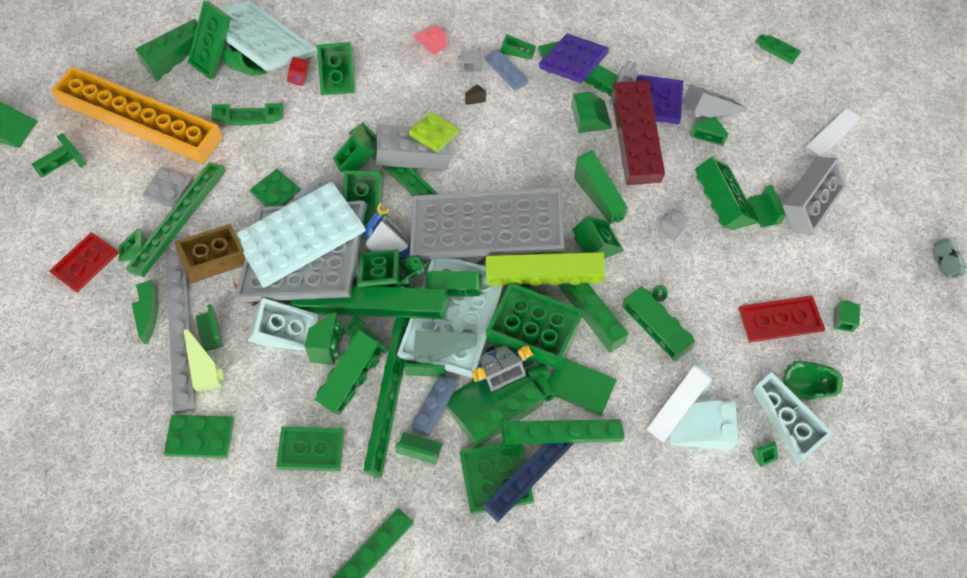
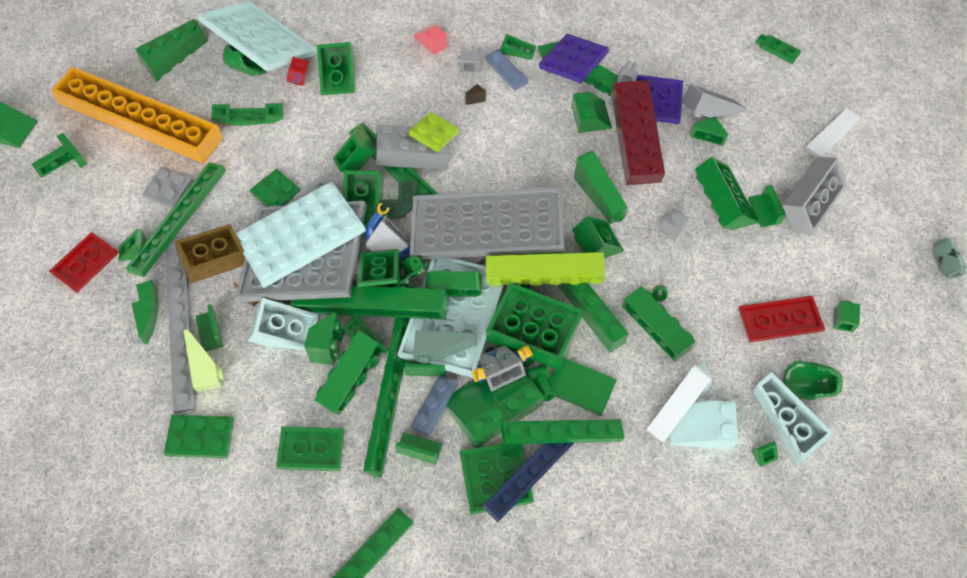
(209, 39): green plate -> none
(404, 204): none -> clear green plate

